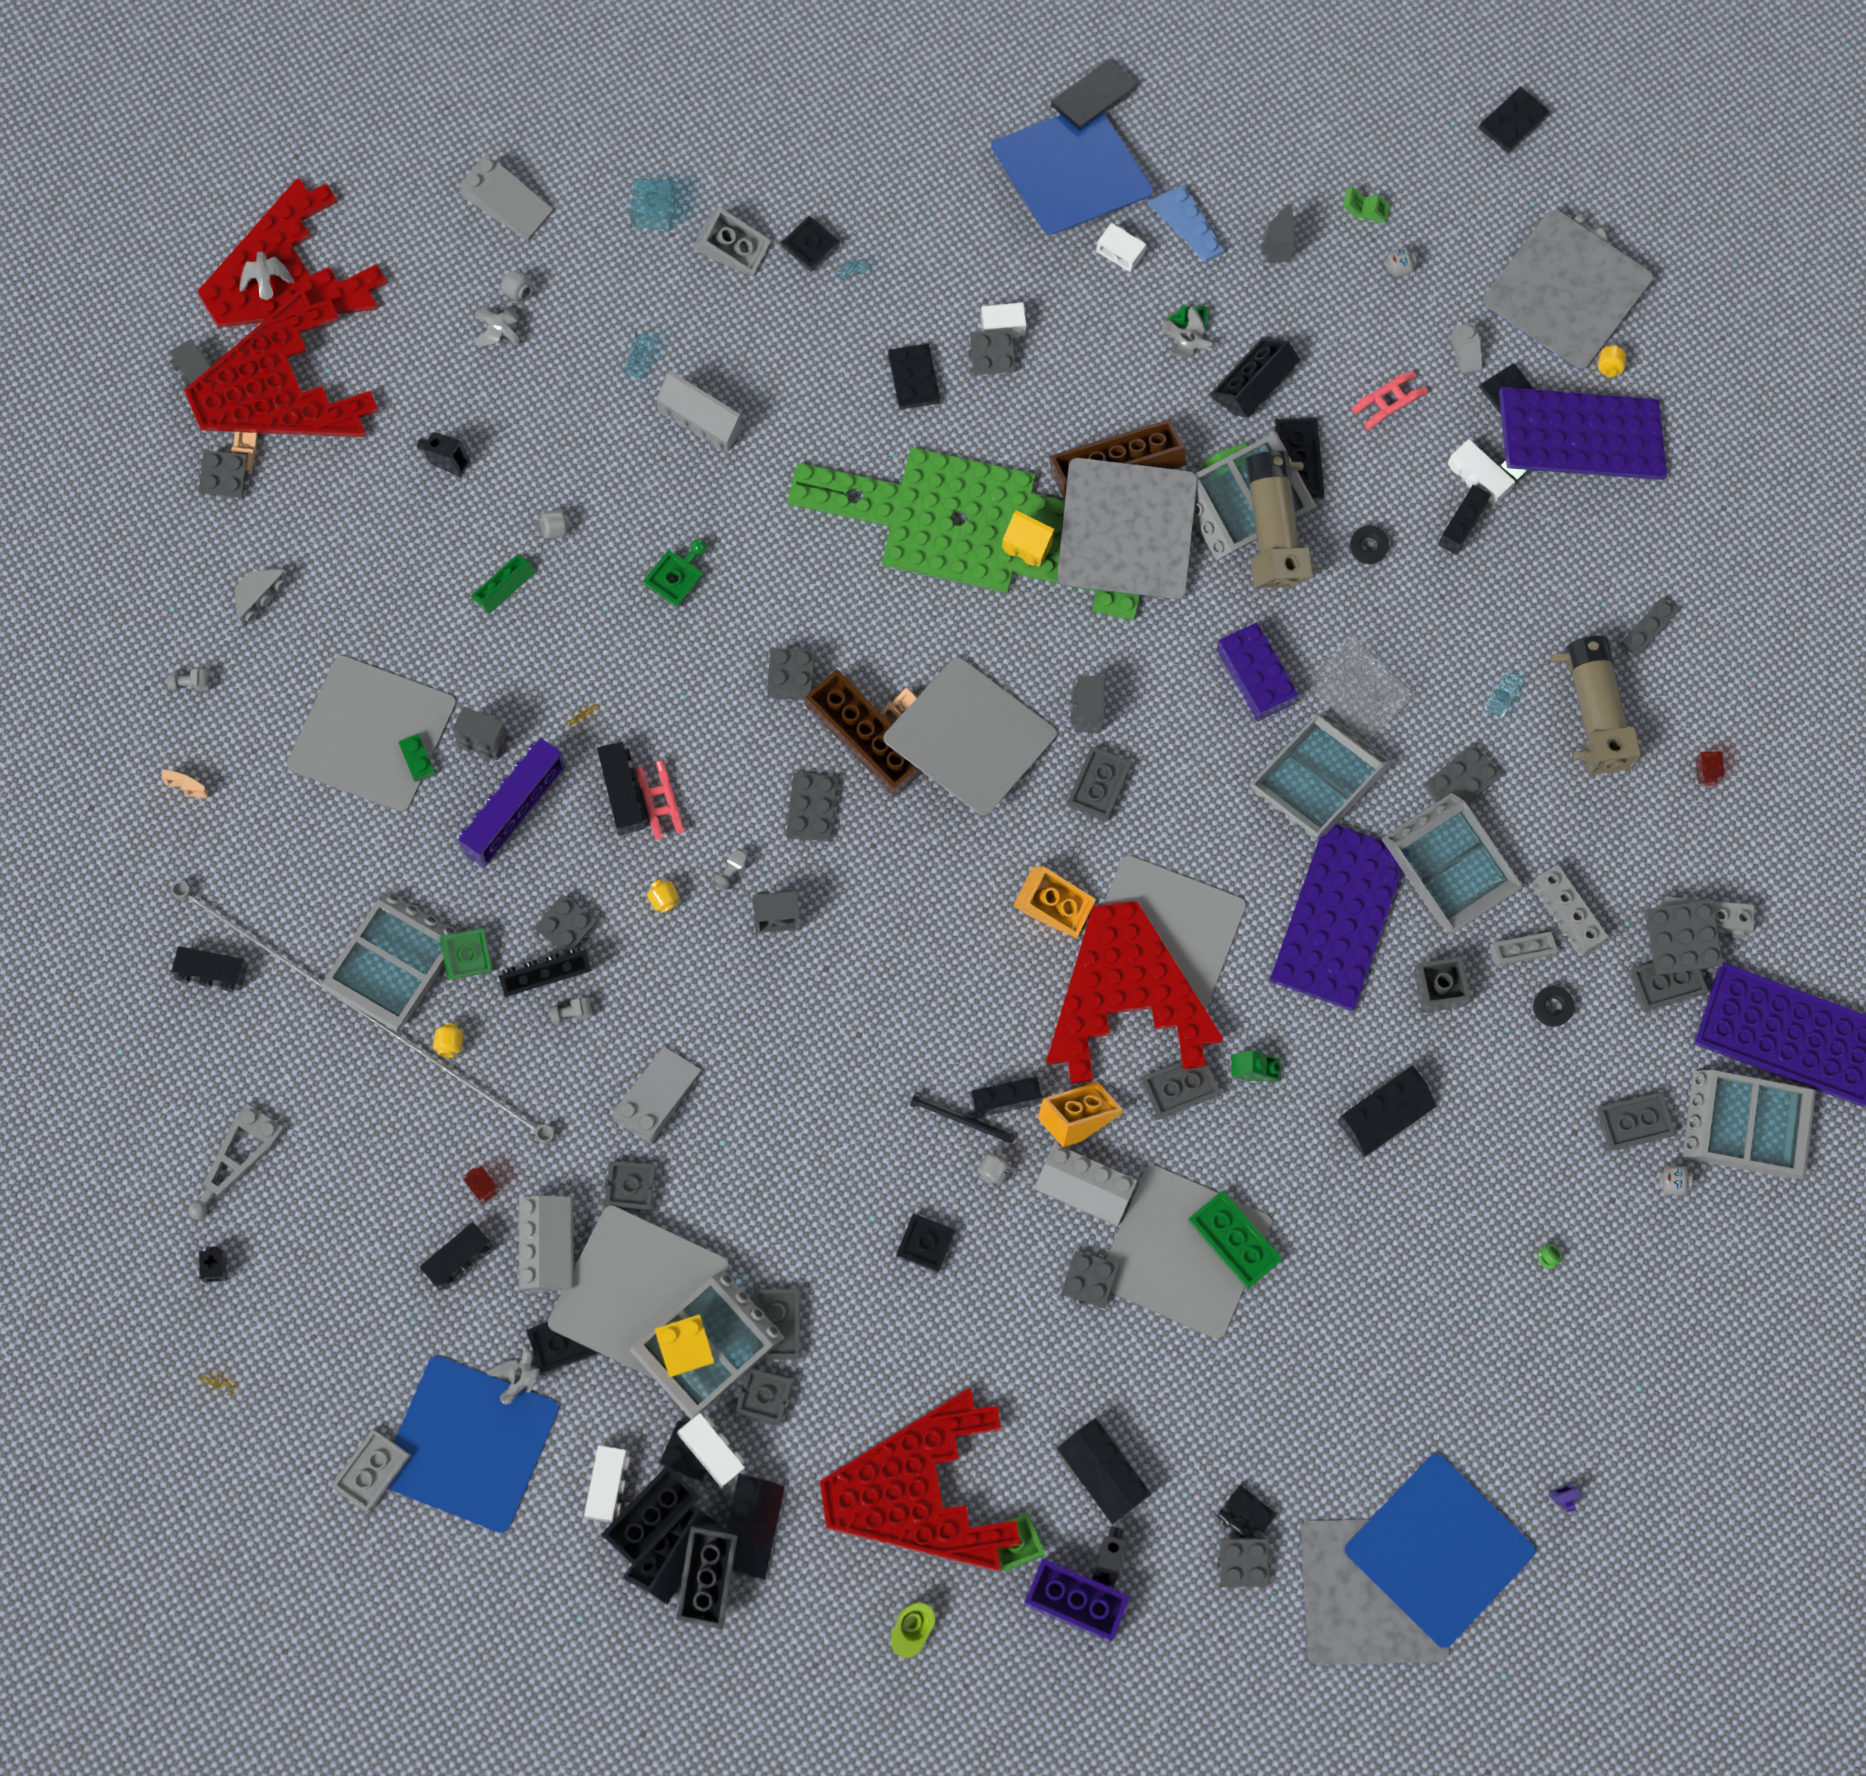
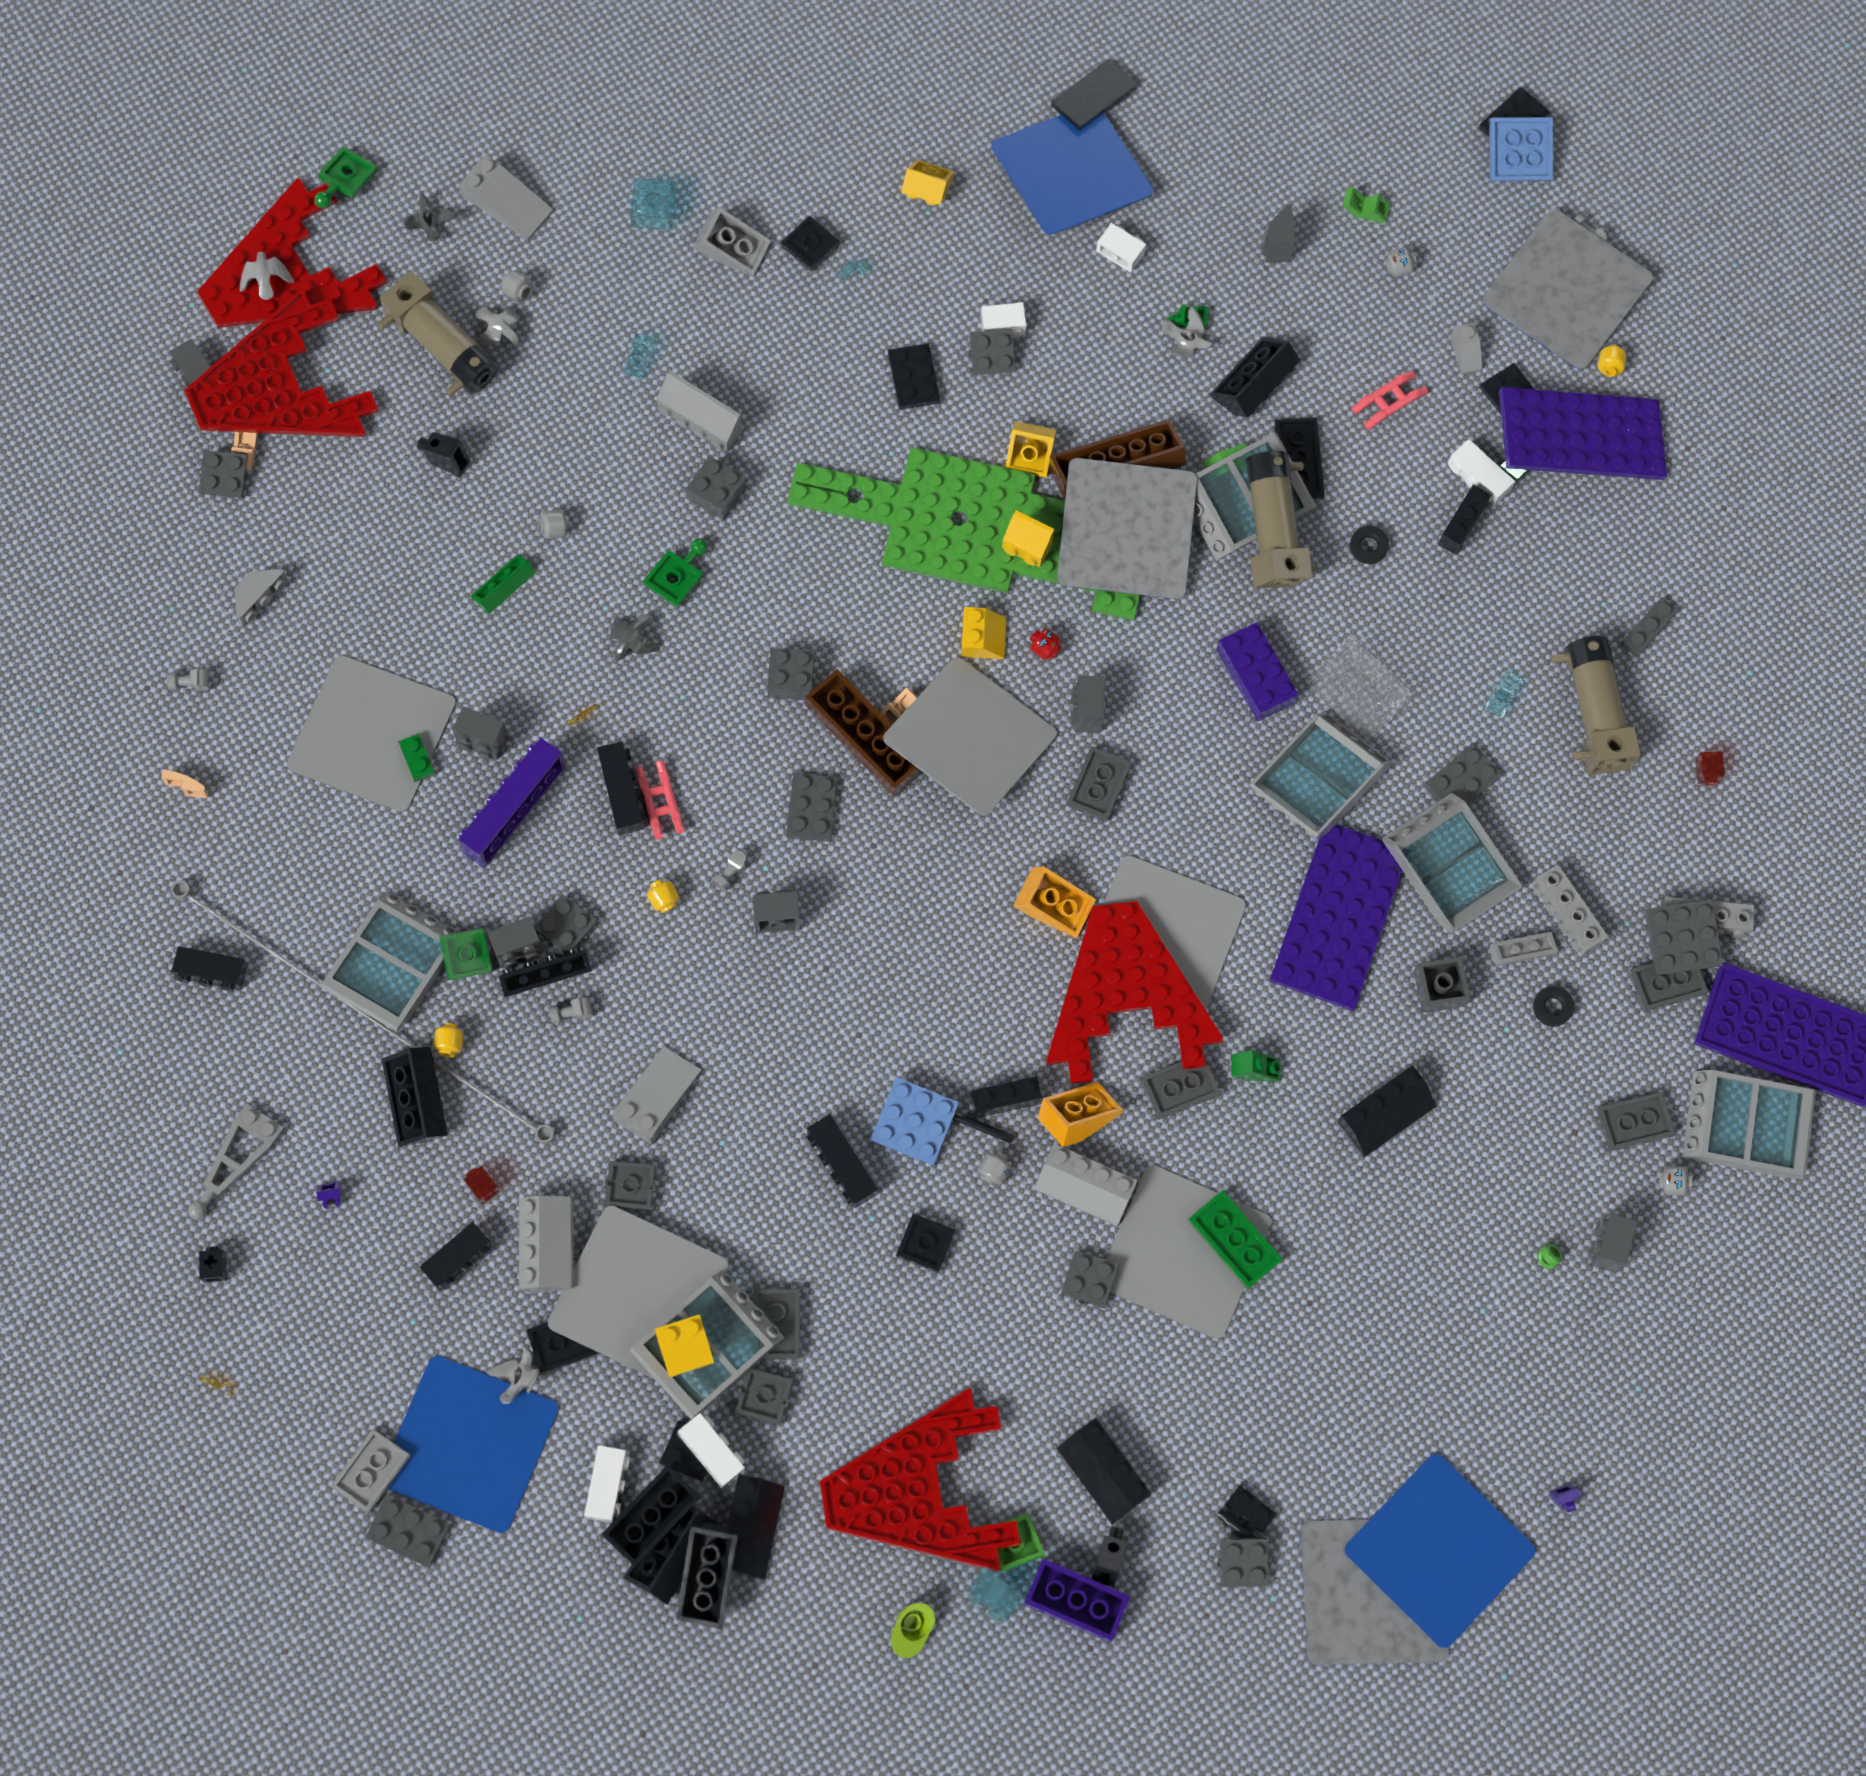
(329, 1191): none -> dark purple tile
(347, 184): none -> green plate
(408, 1531): none -> dark grey plate
(413, 311): none -> dark tan piece
(414, 1096): none -> black slope
(428, 219): none -> dark grey animal
(515, 943): none -> dark grey brick
(631, 637): none -> dark grey animal
(716, 487): none -> dark grey brick
(842, 1161): none -> black brick
(914, 1121): none -> medium blue plate
(927, 182): none -> yellow slope
(983, 634): none -> yellow slope
(993, 1596): none -> clear light blue brick
(1030, 448): none -> yellow slope
(1045, 644): none -> red head
(1186, 219): medium blue wing -> none
(1521, 149): none -> medium blue plate
(1612, 1242): none -> dark grey brick

